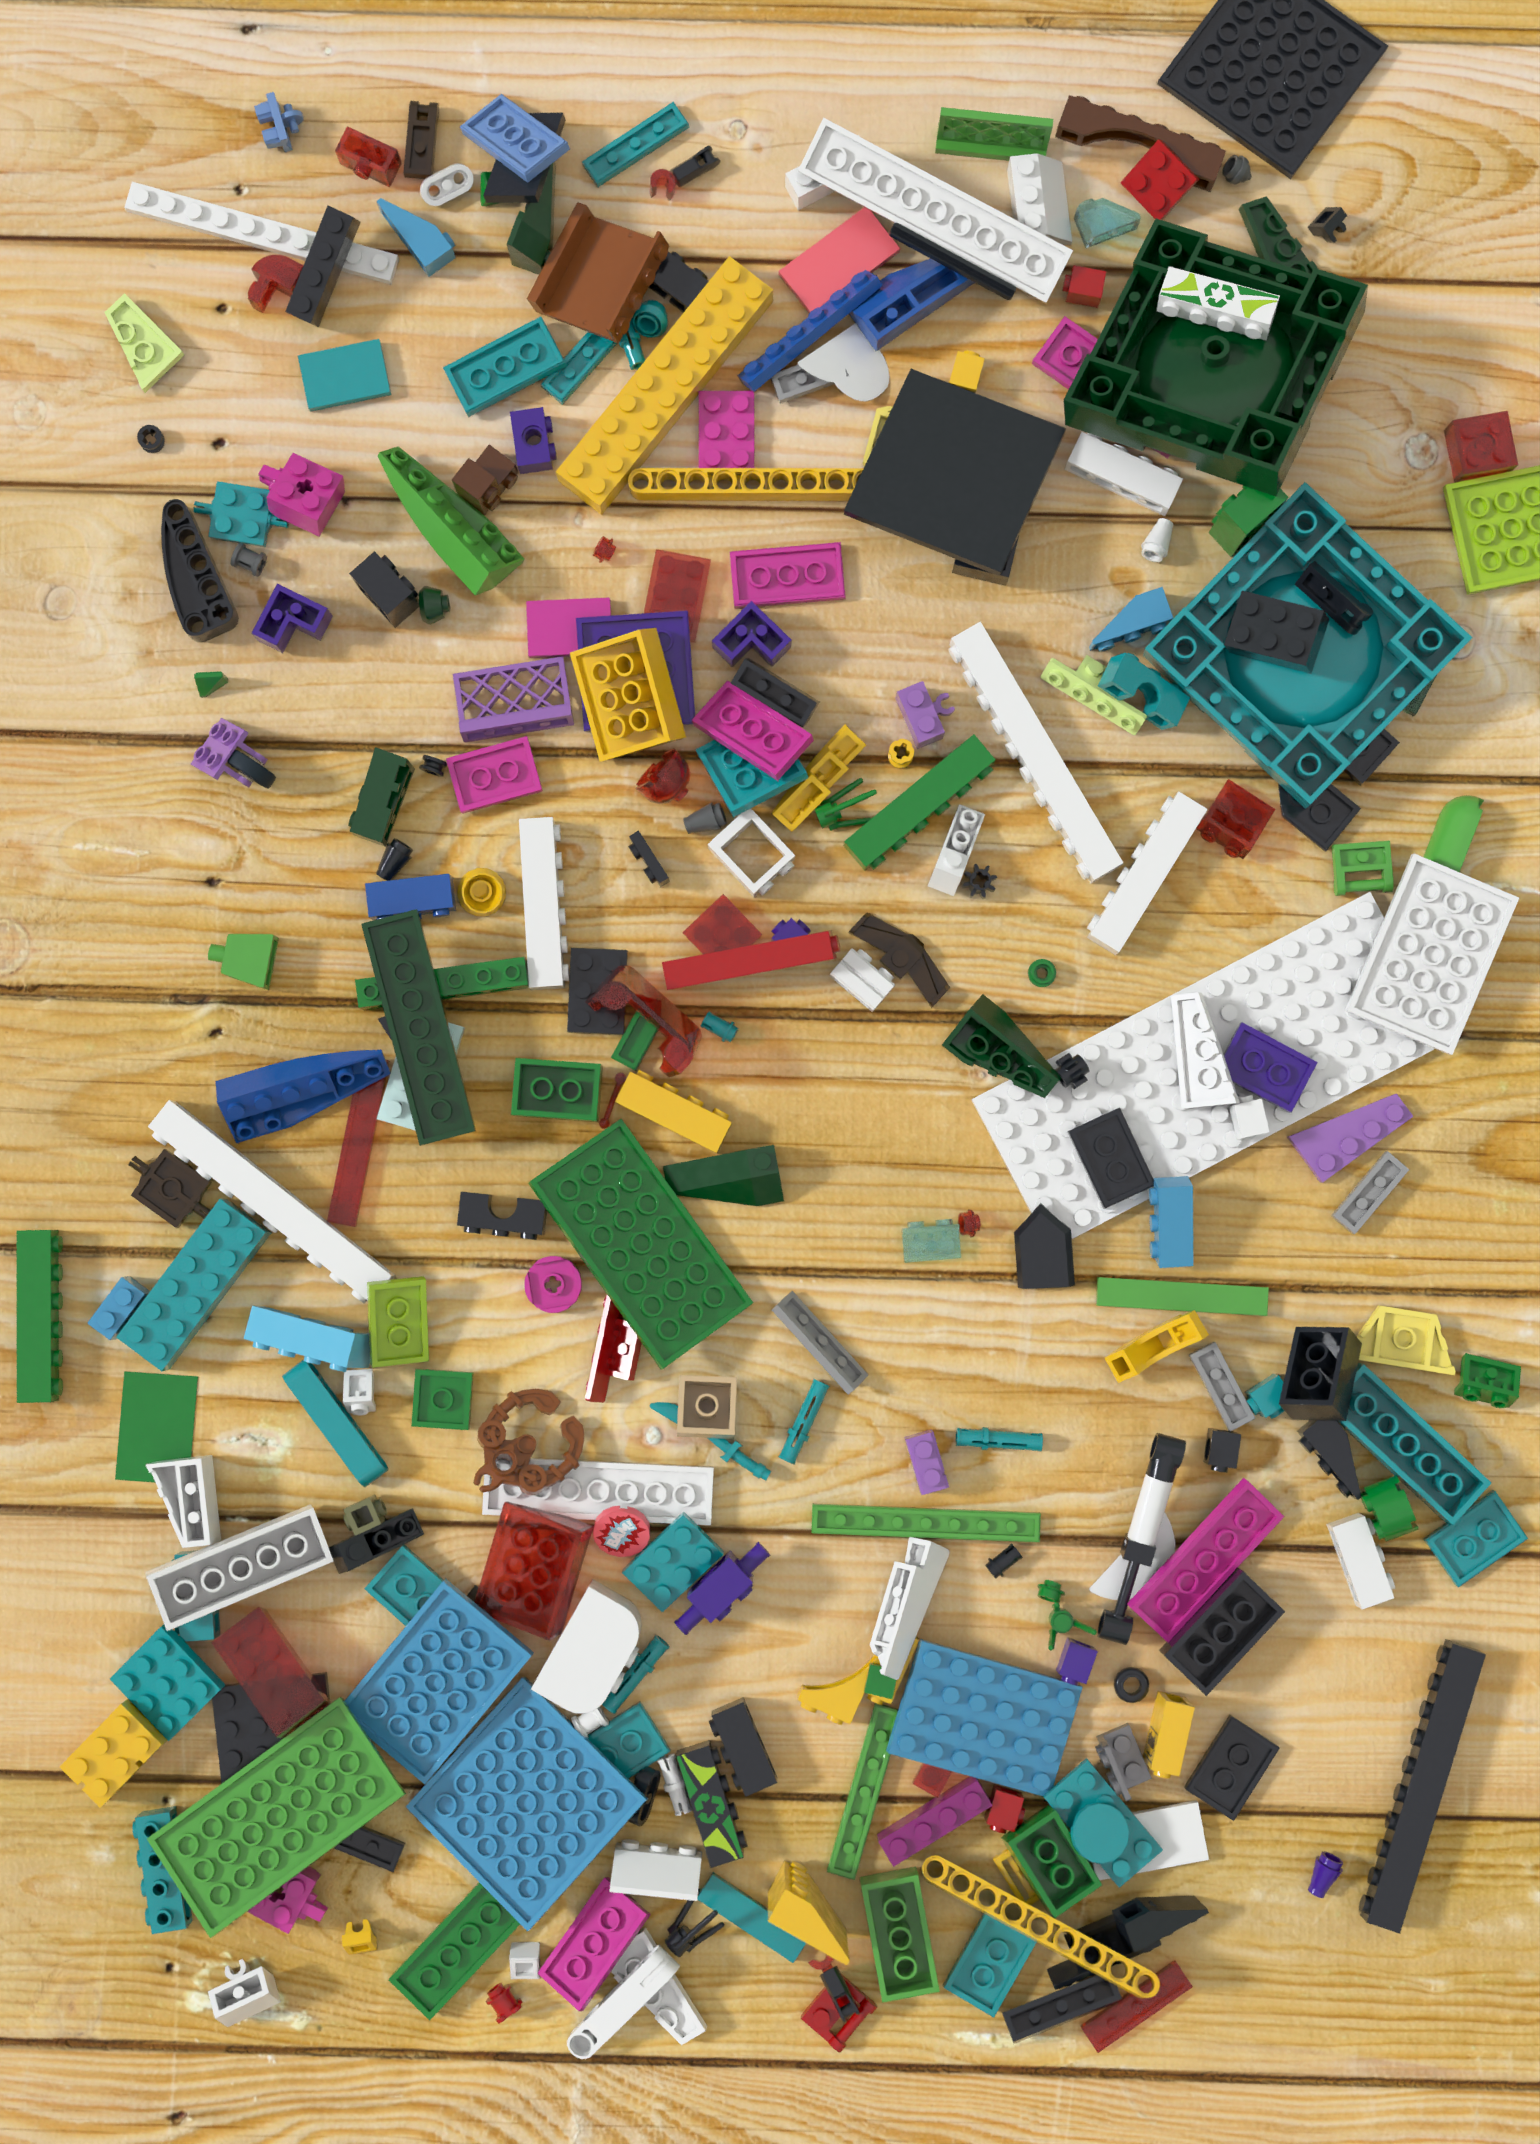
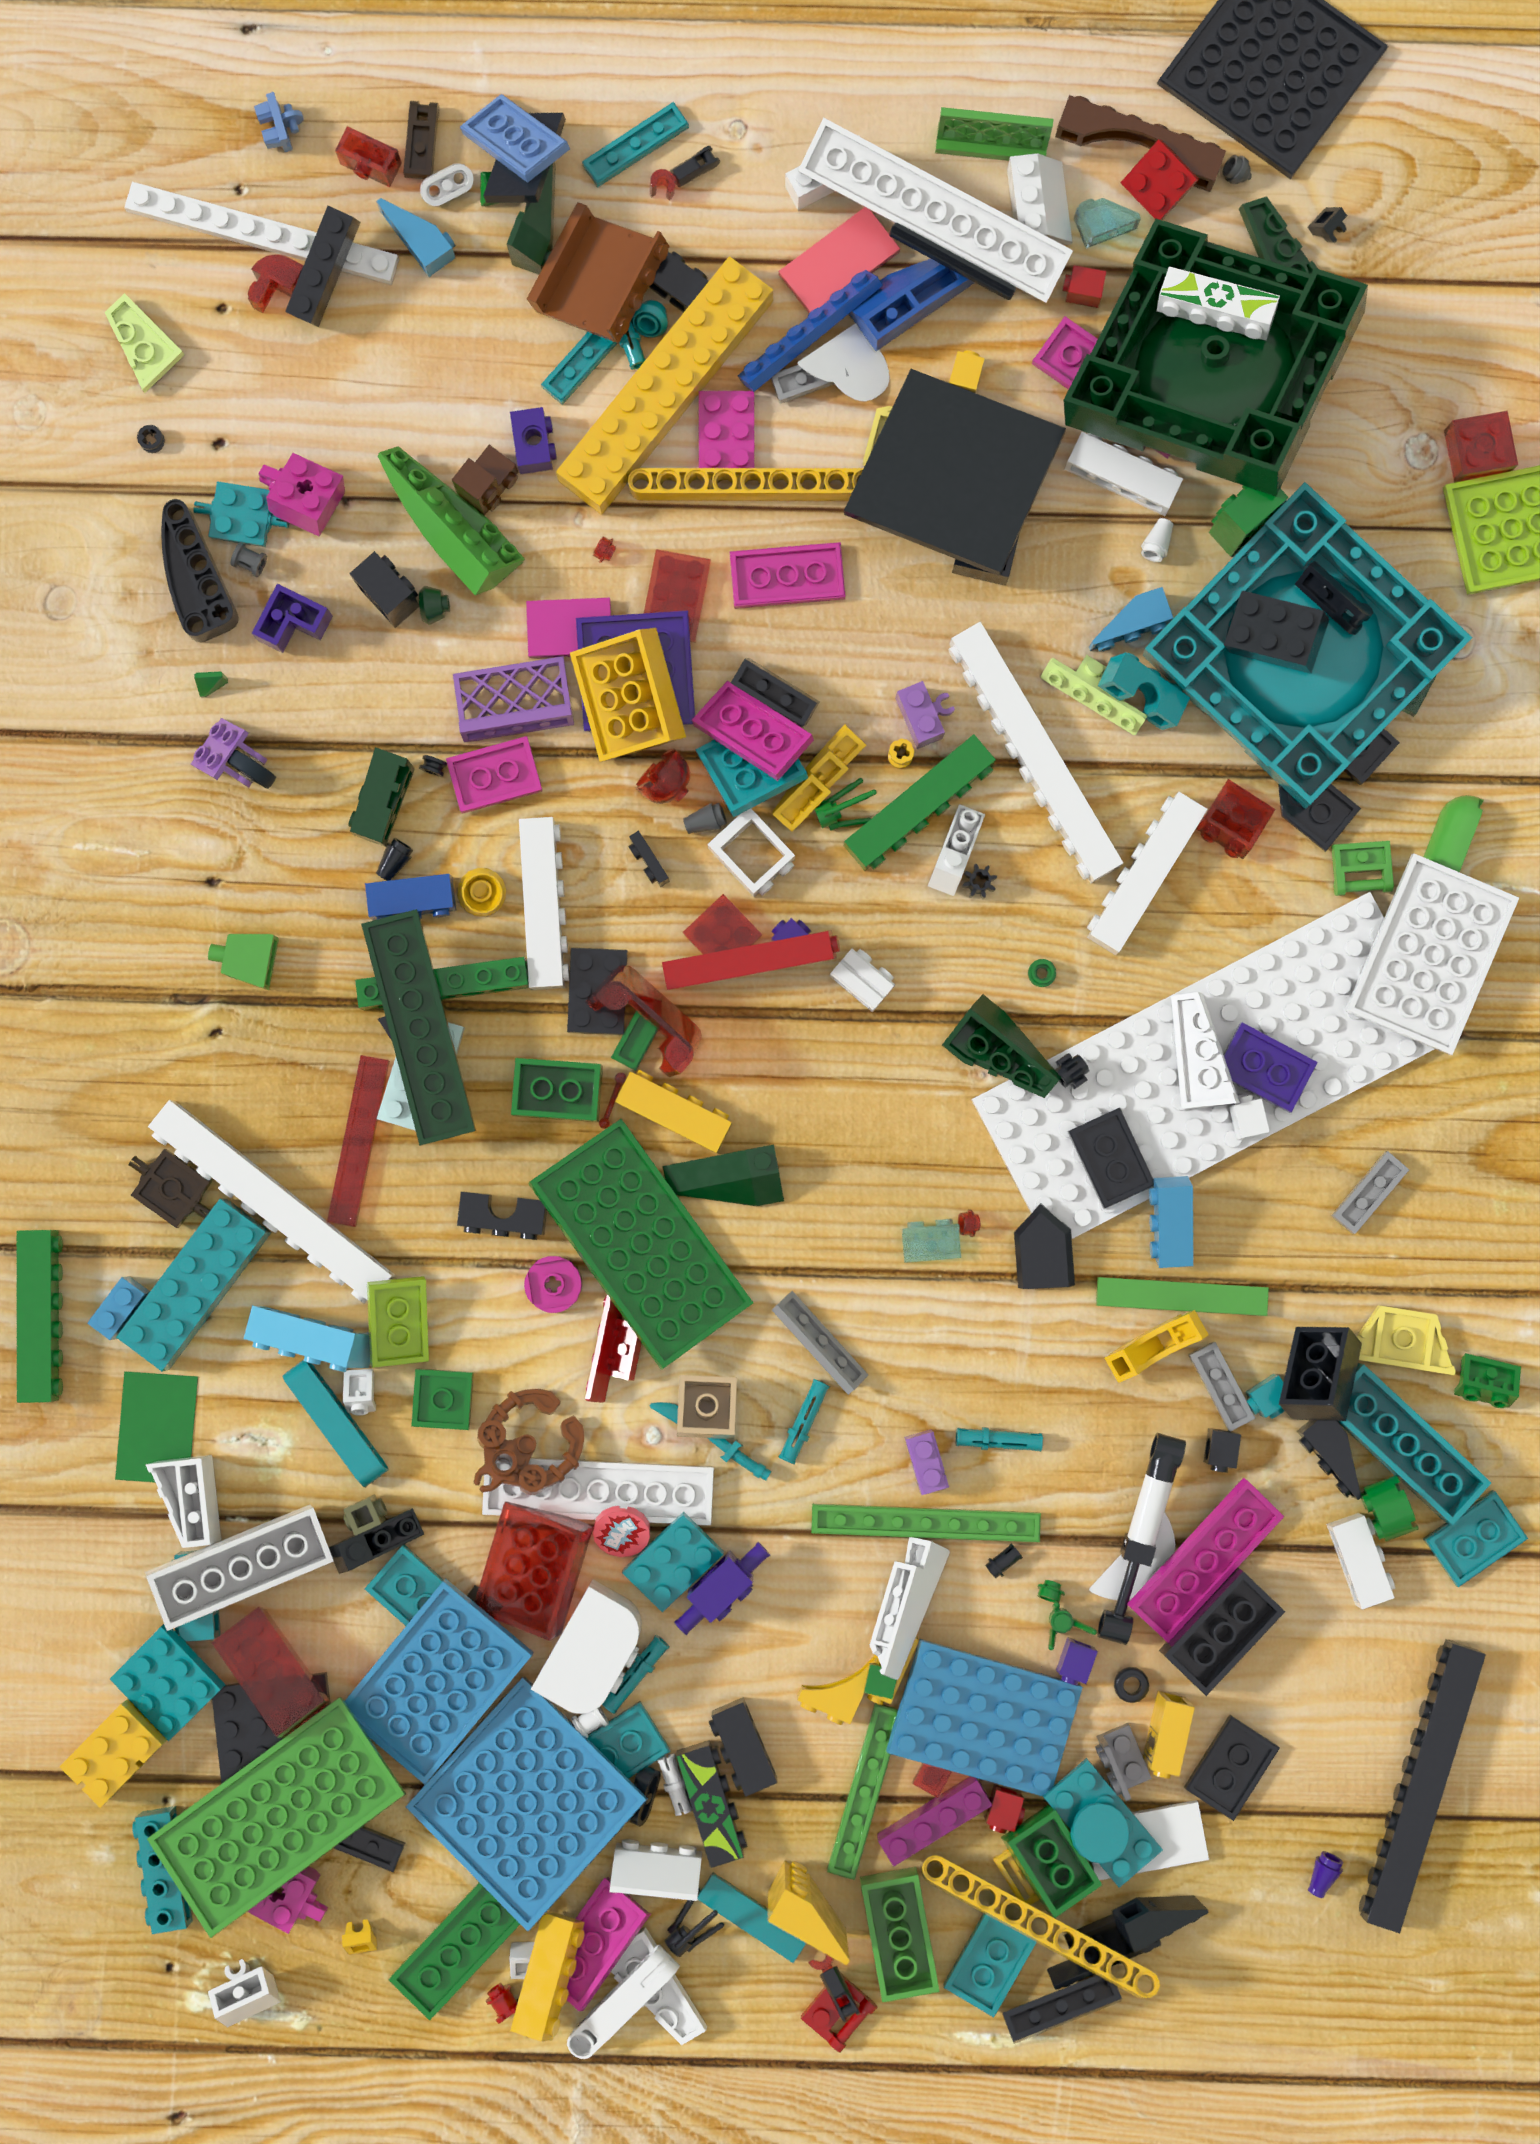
(294, 1090): blue wedge -> none
(344, 375): teal tile -> none
(504, 366): teal tile -> none
(548, 1976): none -> yellow brick
(719, 1027): teal pin -> none
(751, 630): dark purple brick -> none
(903, 955): dark brown plate -> none
(1131, 2011): clear red tile -> none
(1342, 1139): medium lavender wing -> none

